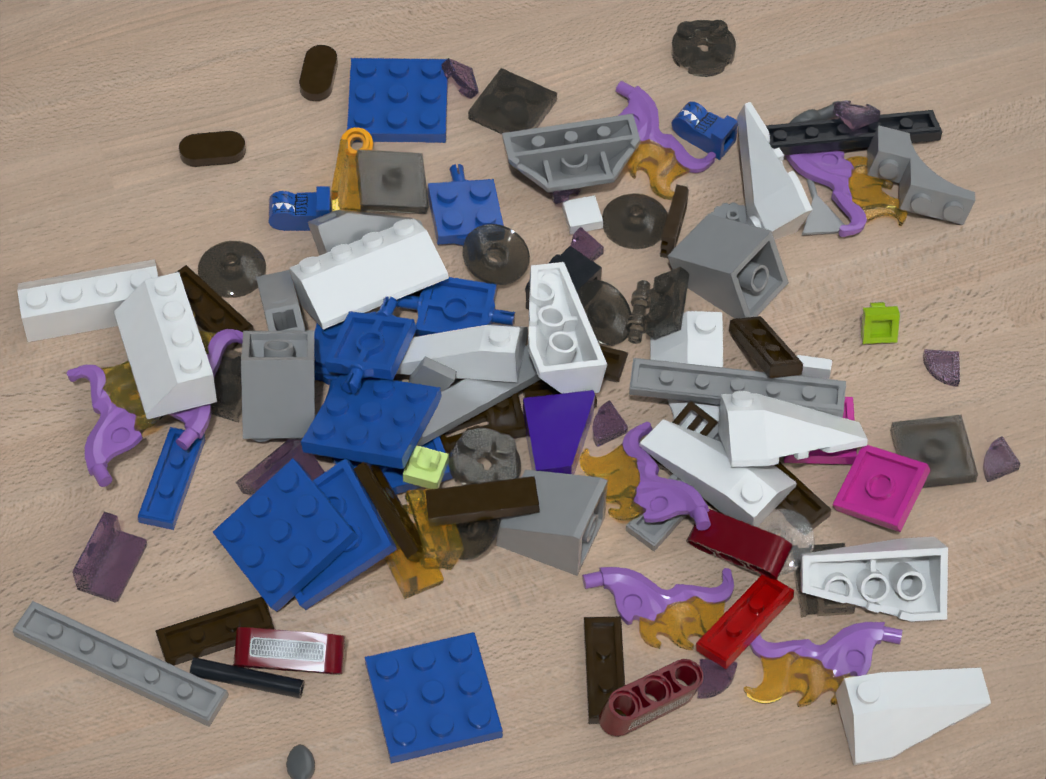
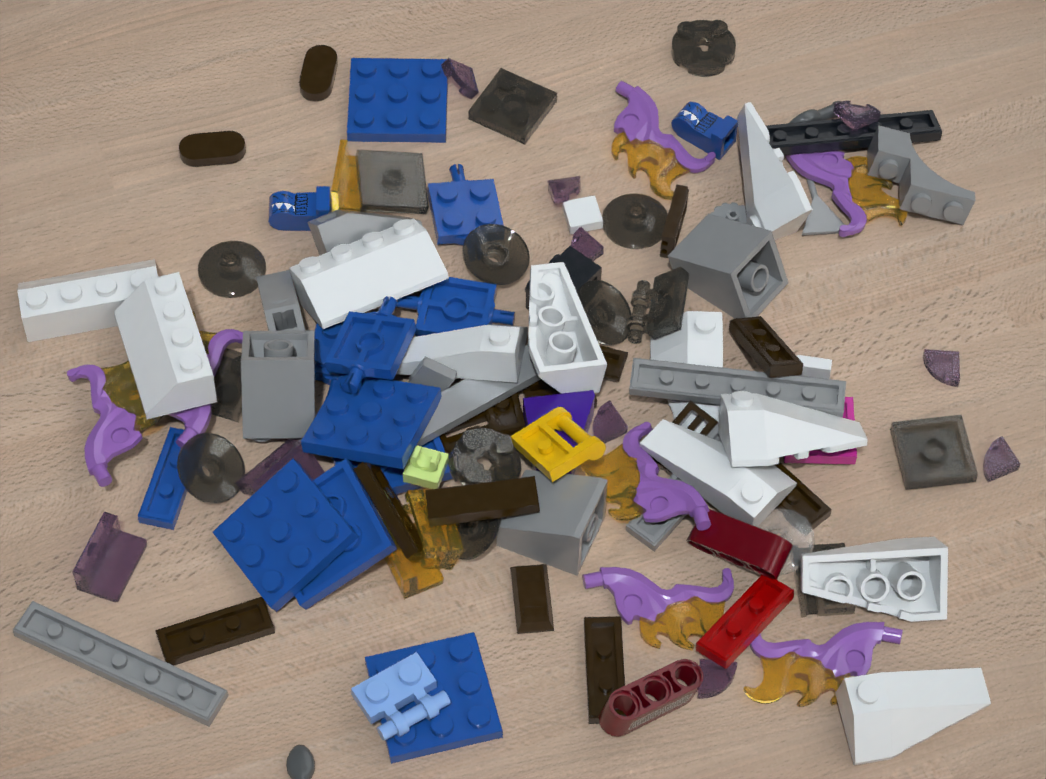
(210, 309): dark brown tile -> none
(220, 459): none -> clear smoke dish
(247, 677): black piece -> none
(289, 650): dark red beam -> none
(358, 134): light orange plate -> none
(395, 688): none -> light blue plate
(532, 599): none -> dark brown tile
(550, 451): none -> yellow plate
(573, 152): light grey wedge -> none
(880, 323): lime tile -> none
(881, 487): dark pink plate -> none

